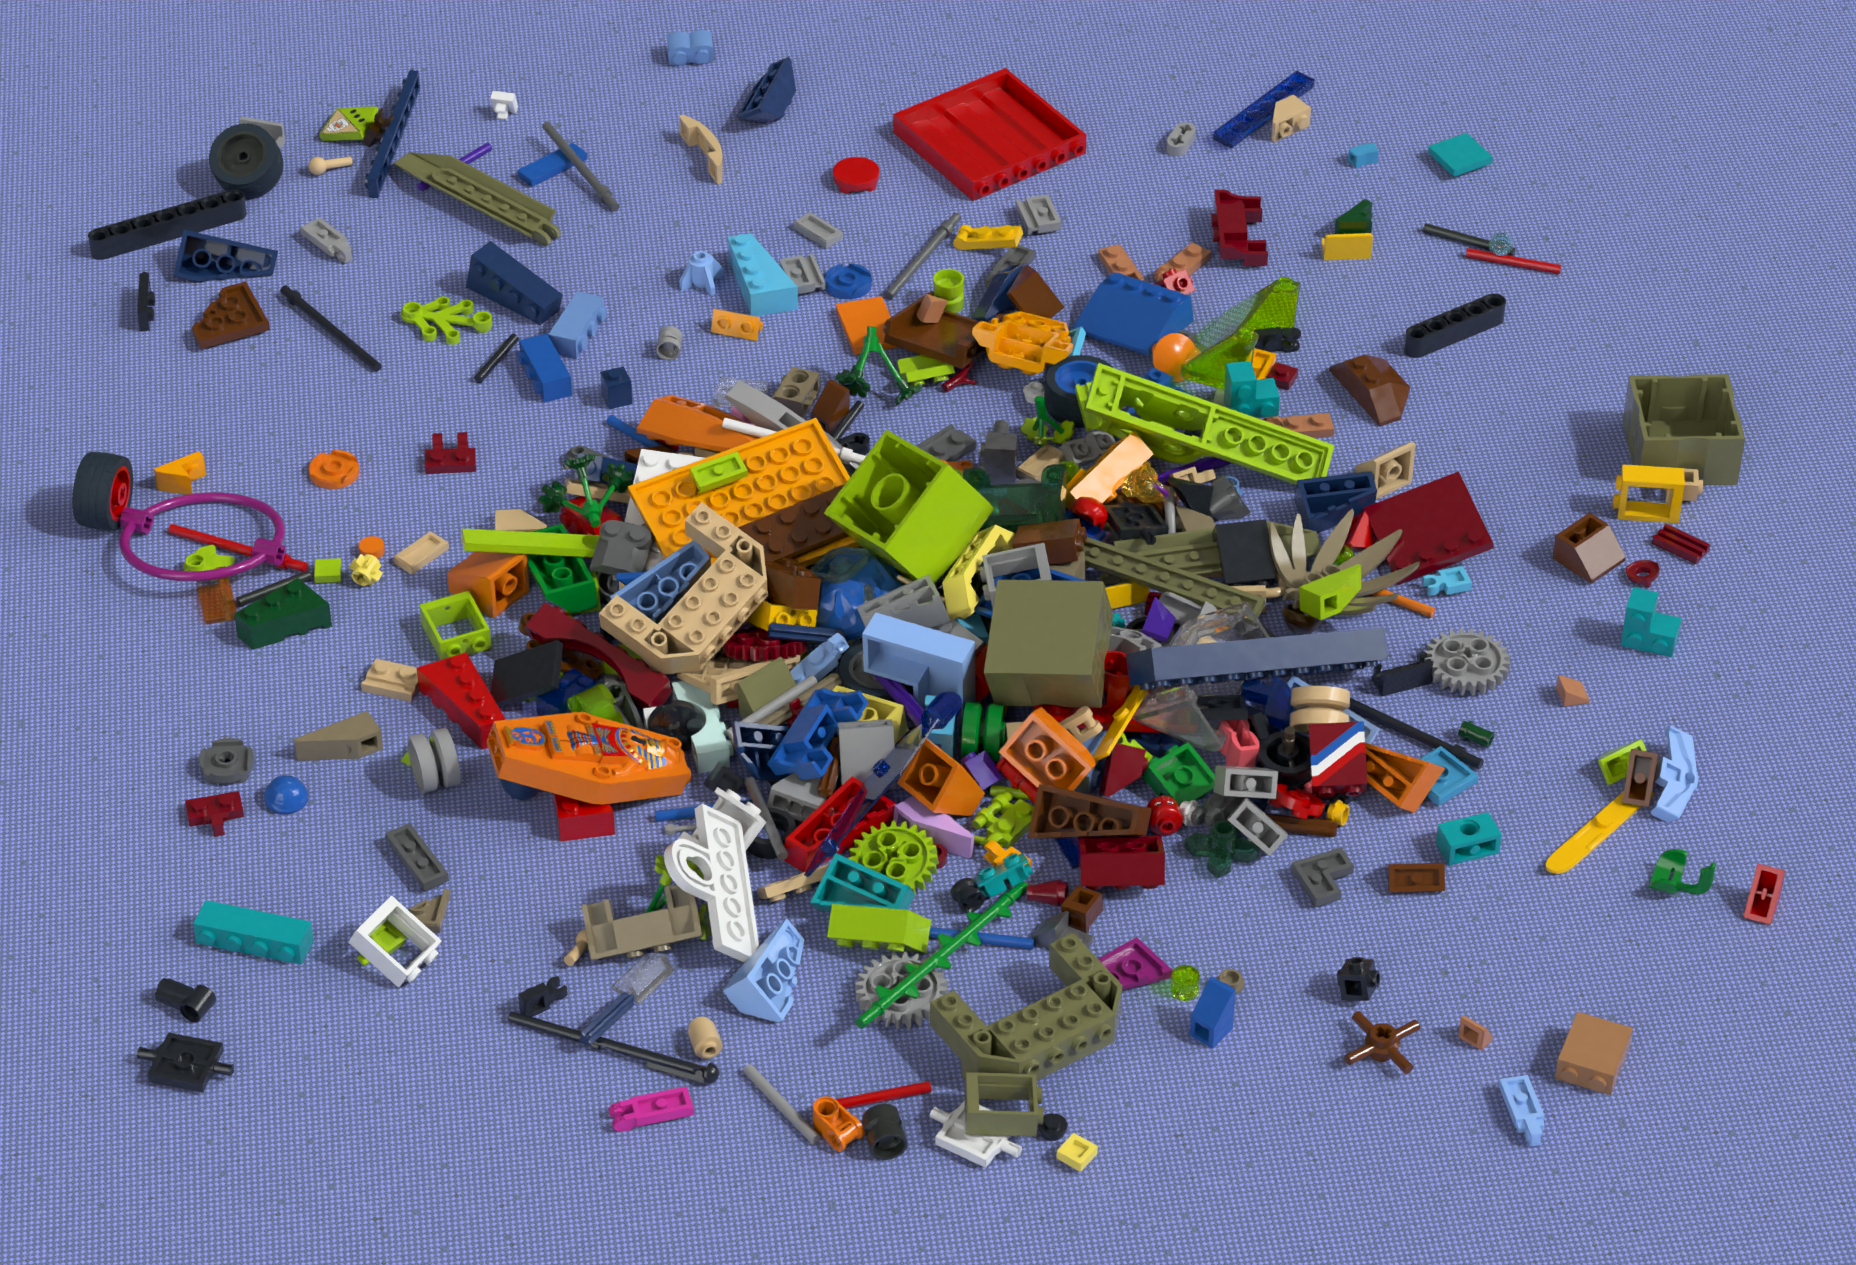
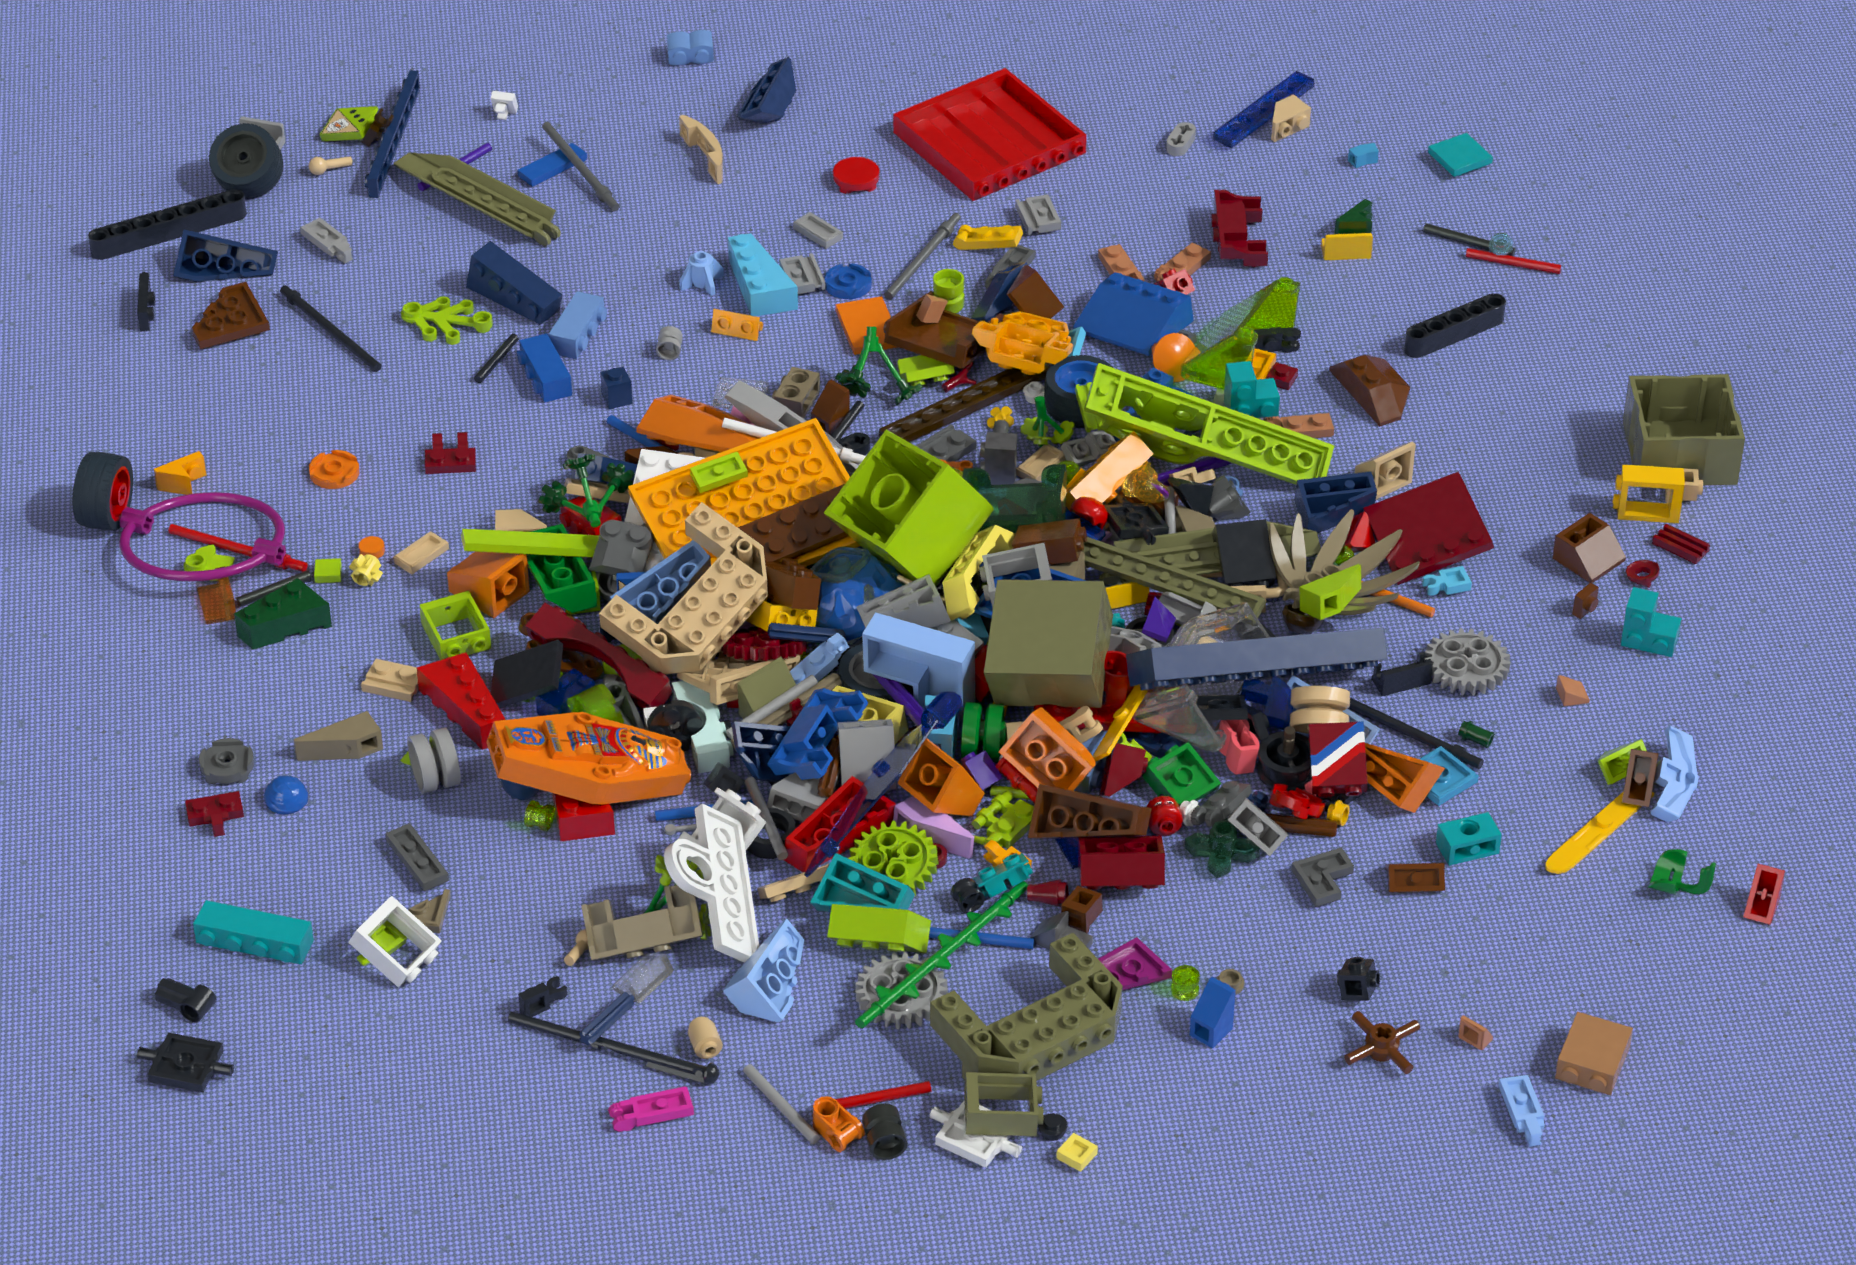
(539, 815): none -> clear neon green wheel
(961, 404): none -> dark brown plate
(1003, 414): none -> yellow plant
(1245, 781): light grey brick -> none
(1585, 601): none -> reddish brown plate

